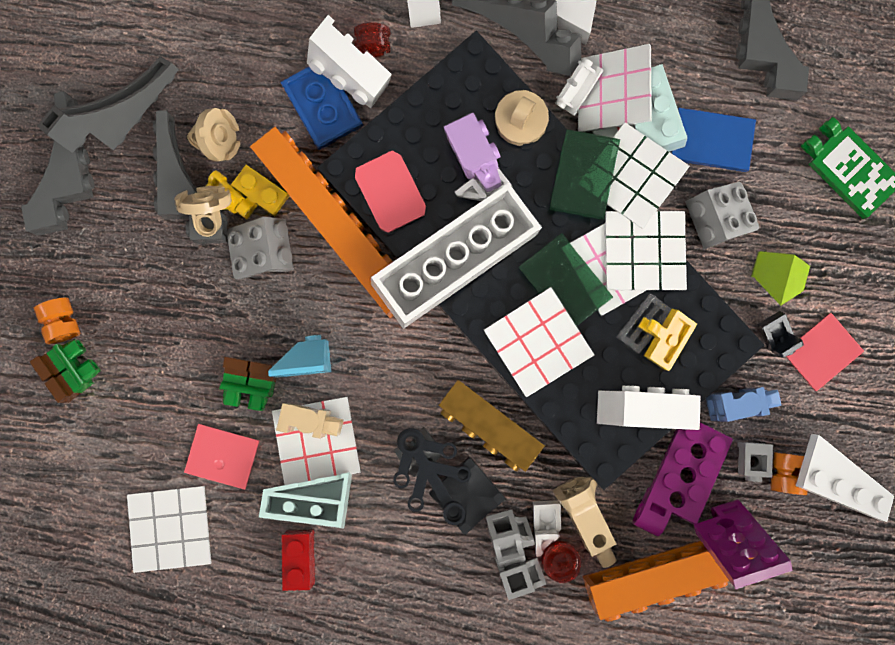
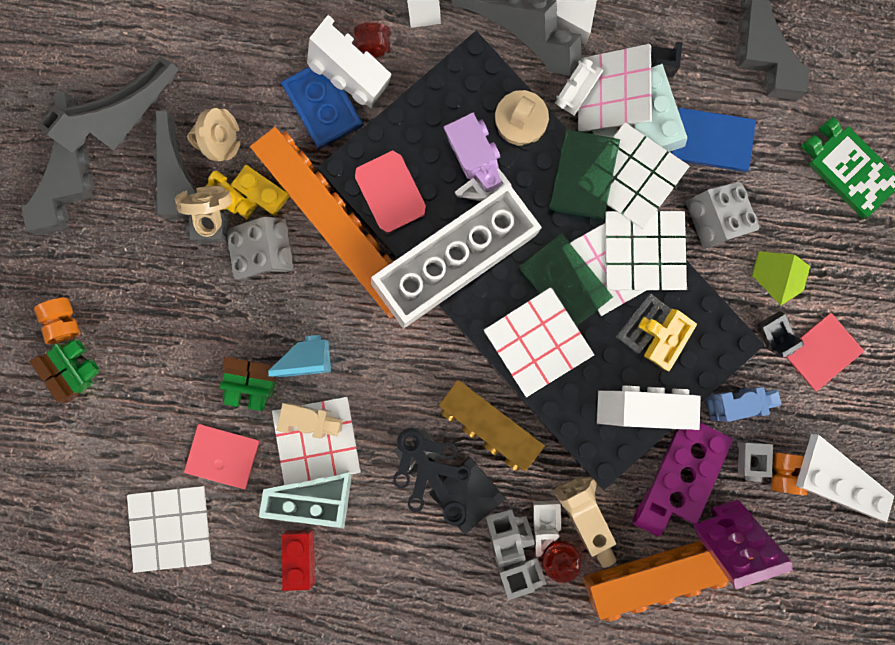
(668, 57): none -> black panel

